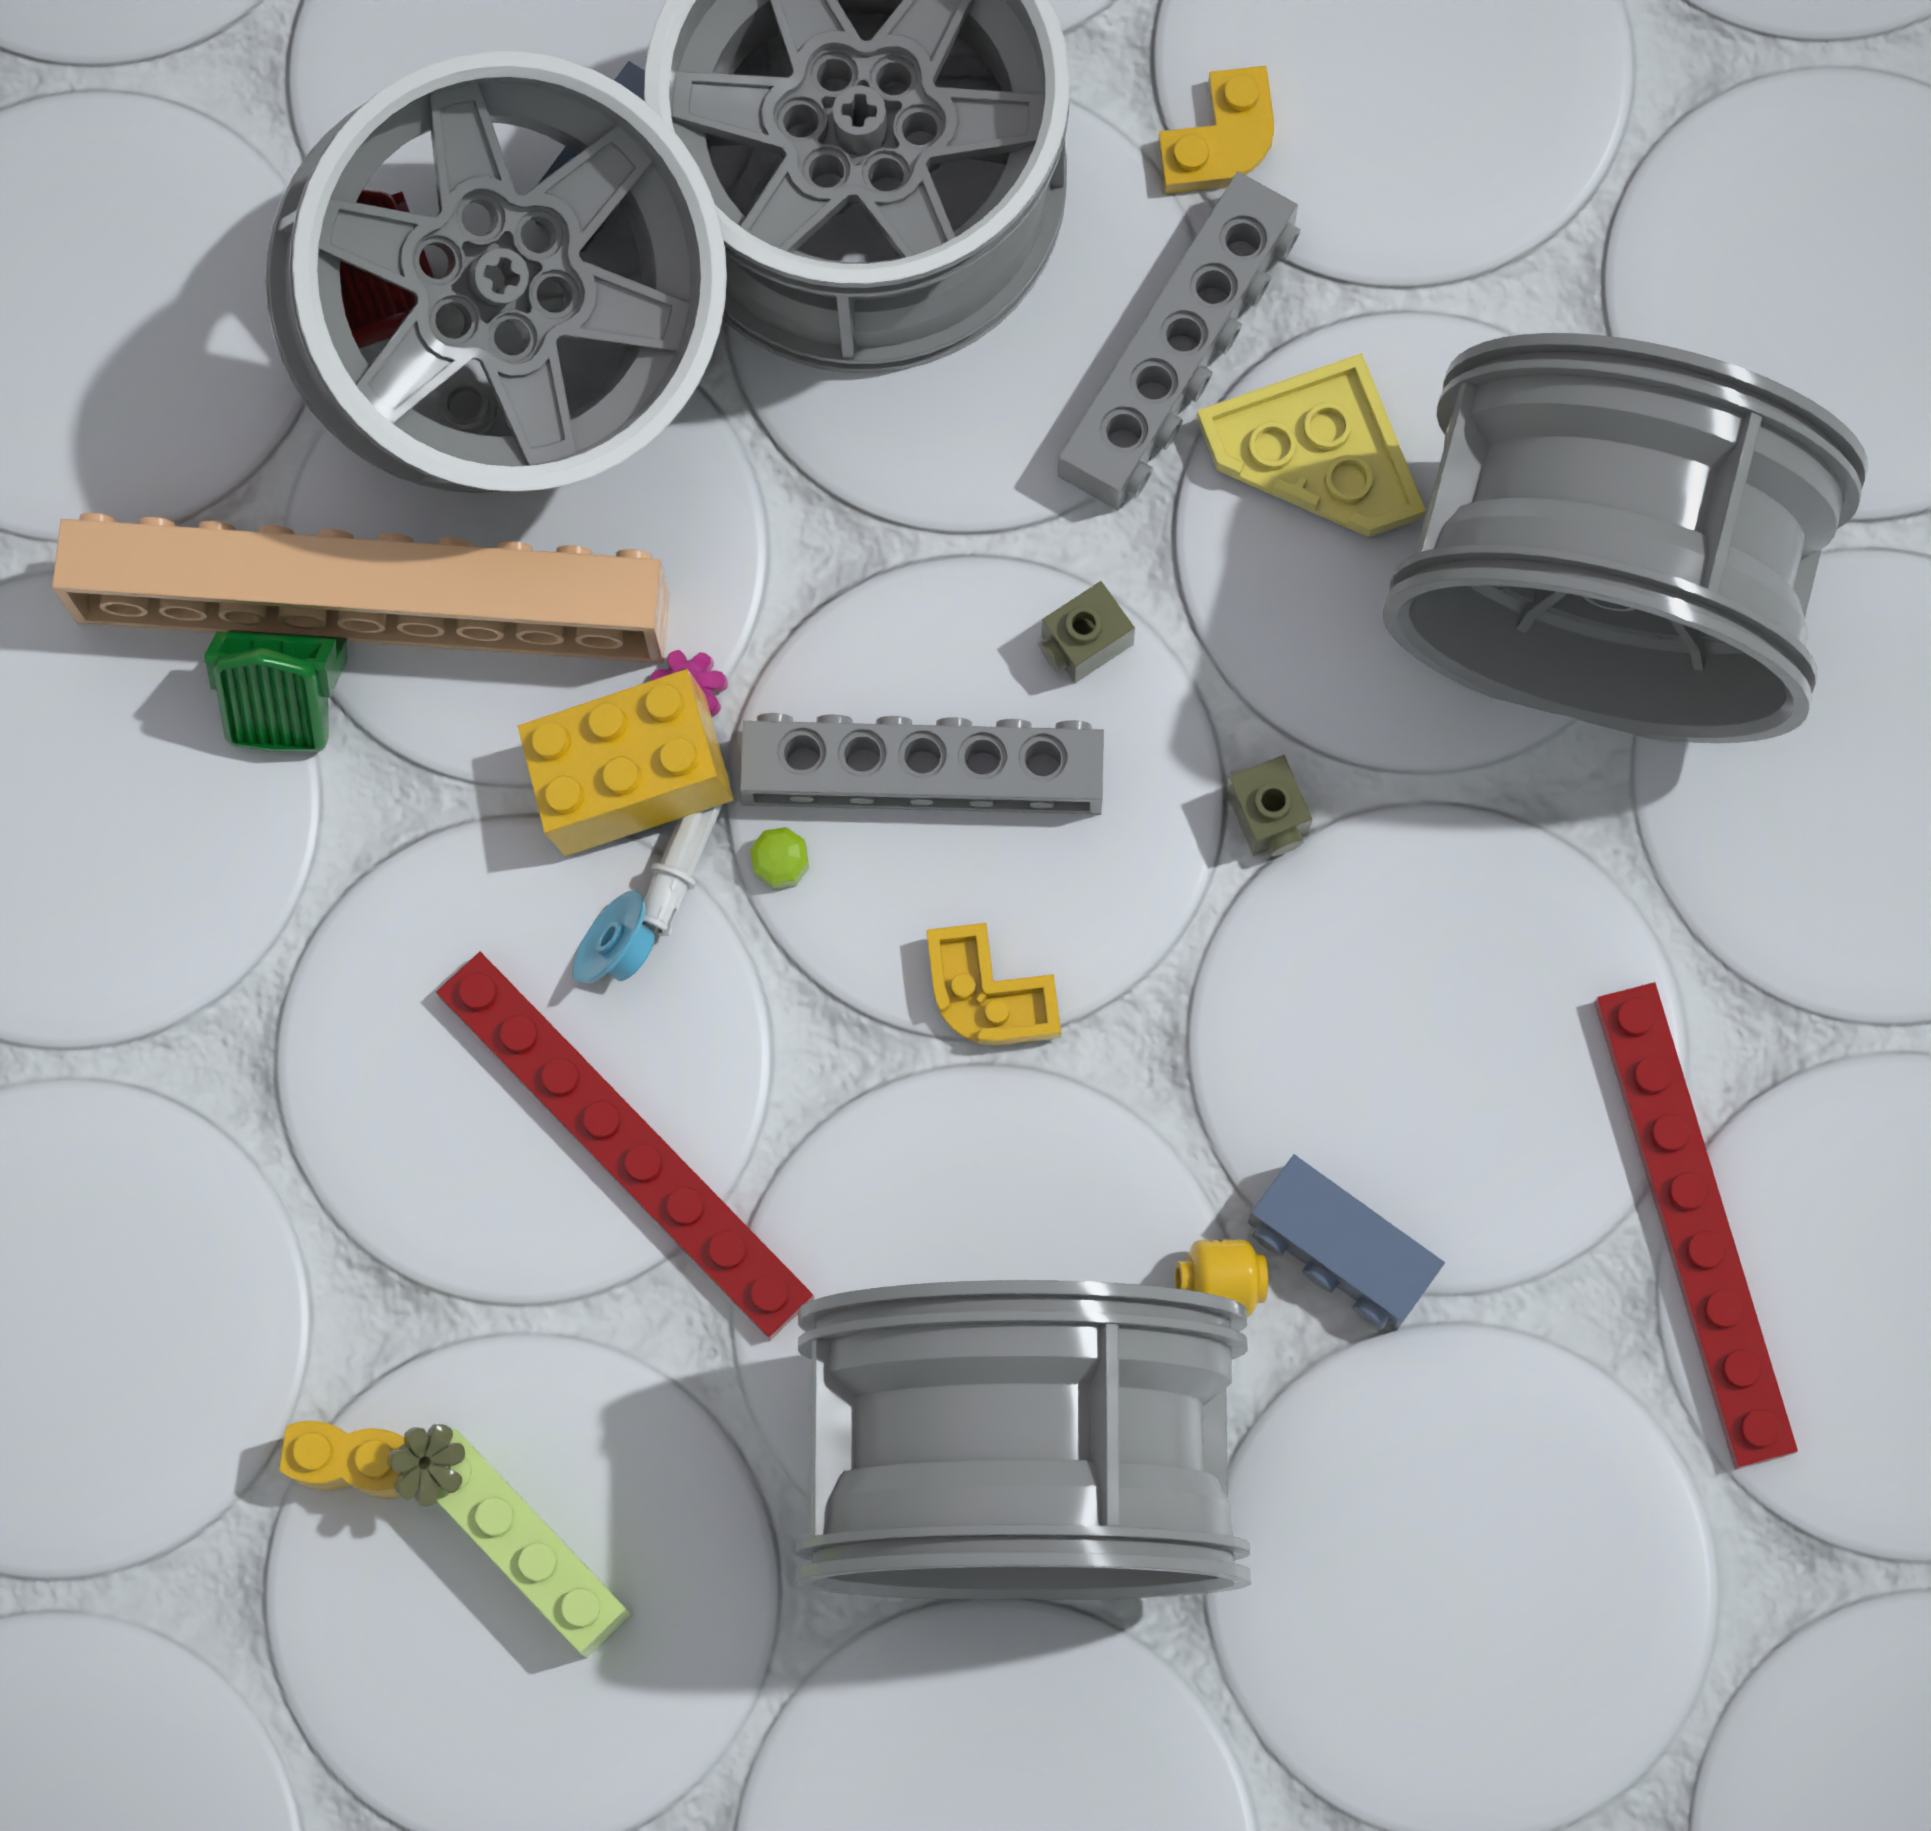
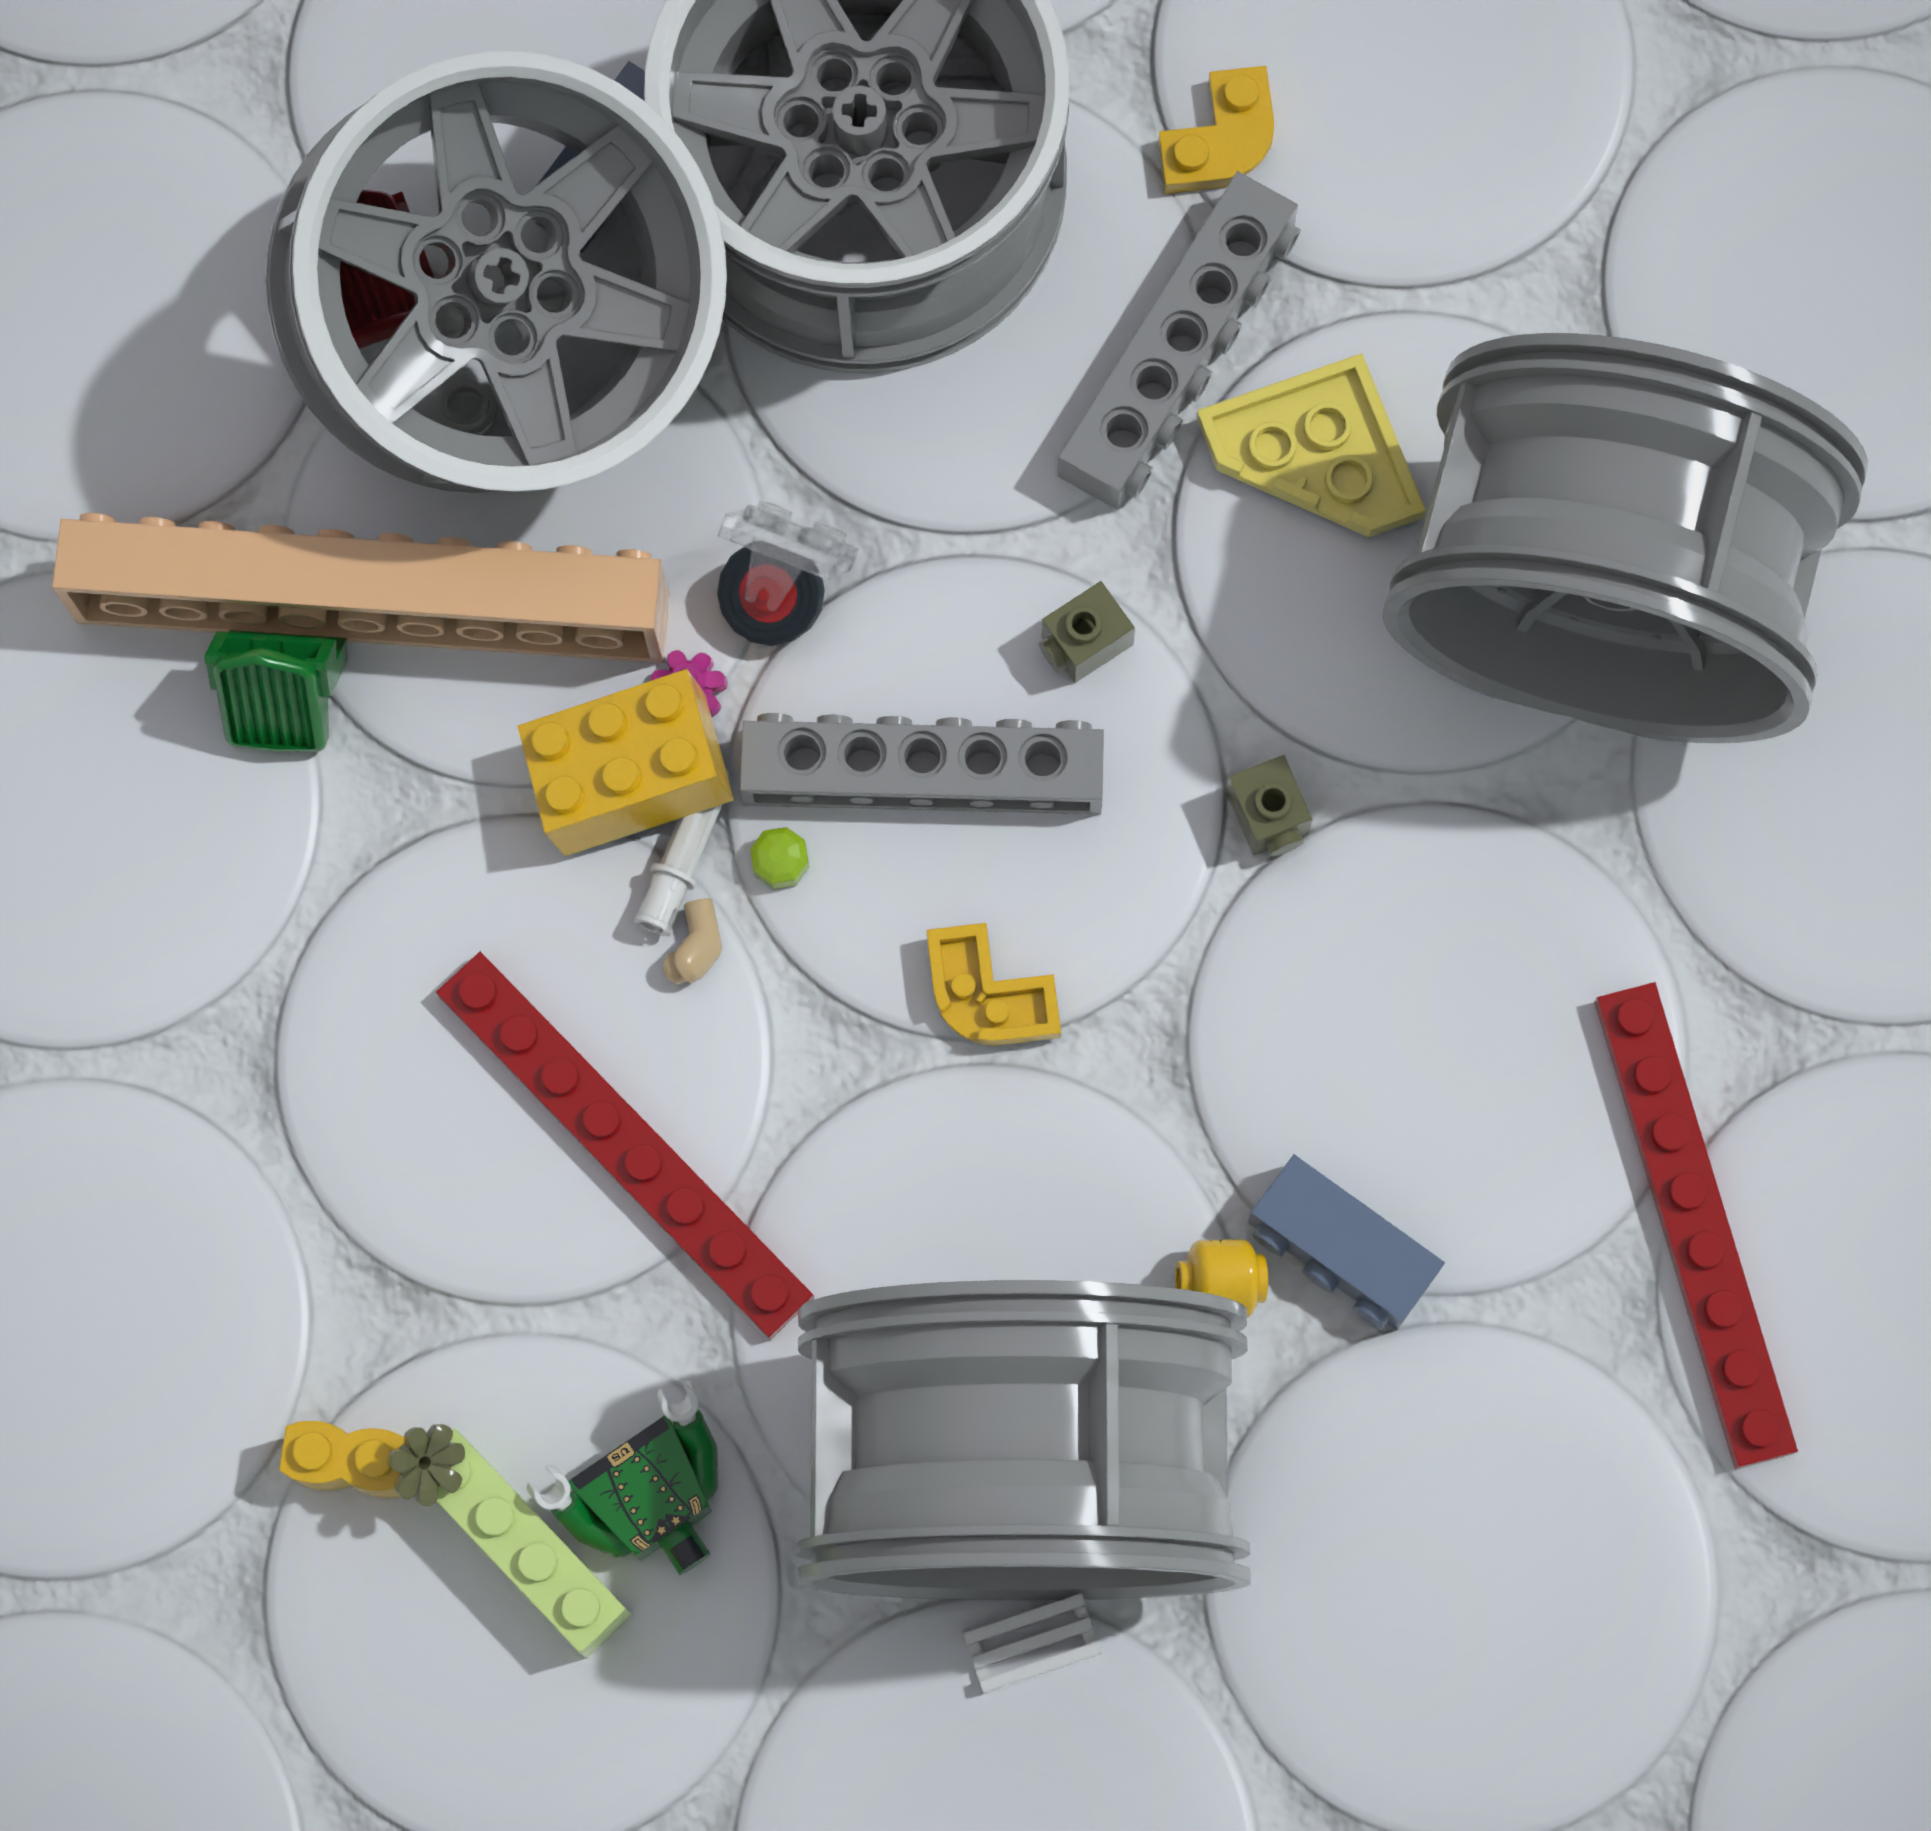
(615, 941): medium azure piece -> none
(644, 1490): none -> green torso
(699, 949): none -> tan arm
(775, 582): none -> plate
(1081, 1626): none -> white tile

